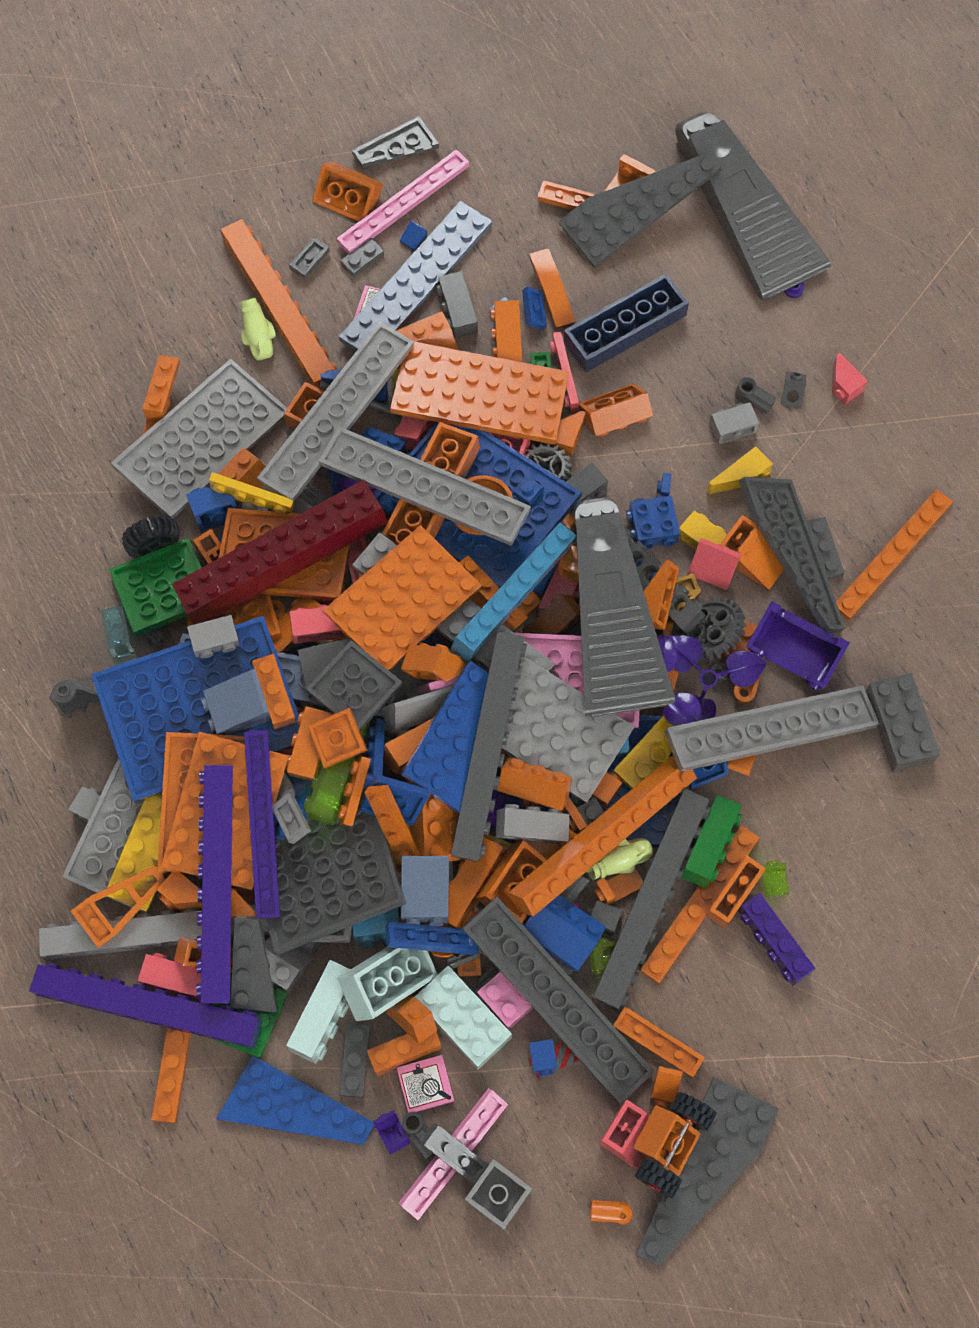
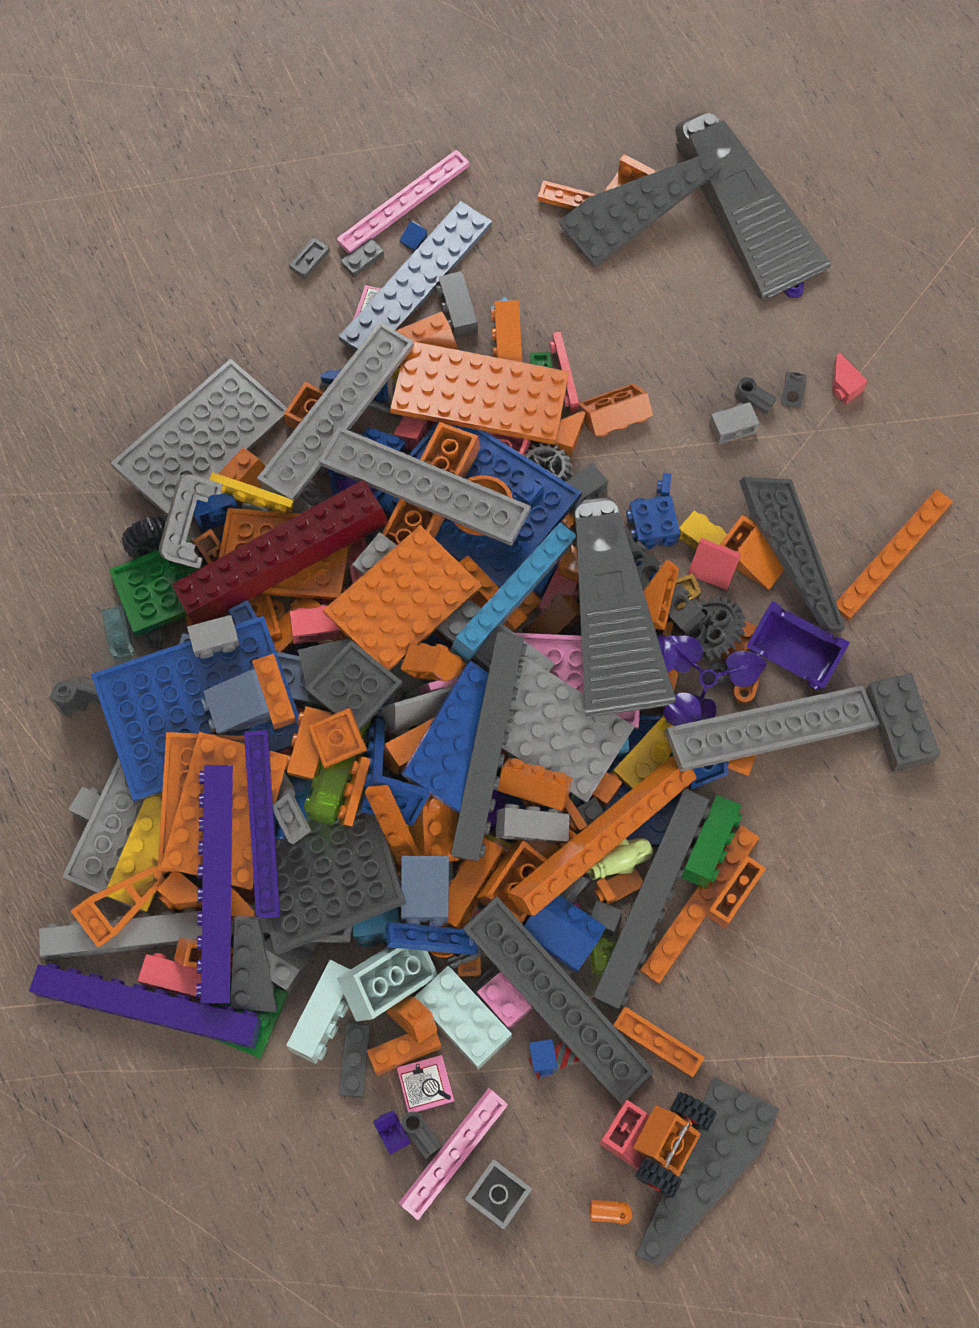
(157, 399): orange bracket -> none
(171, 1076): orange plate -> none
(186, 493): none -> light grey windscreen
(242, 613): none -> blue plate
(257, 330): yellowish green animal -> none
(277, 301): orange brick -> none
(282, 1103): blue wing -> none
(346, 191): orange slope -> none
(398, 143): wing -> none
(454, 1153): plate -> none
(534, 308): blue plate -> none
(552, 288): orange slope -> none
(625, 322): dark blue brick -> none
(665, 1086): orange slope -> none
(750, 465): yellow slope -> none
(775, 879): clear neon green bracket -> none
(776, 939): dark purple brick -> none
(826, 547): dark grey plate -> none

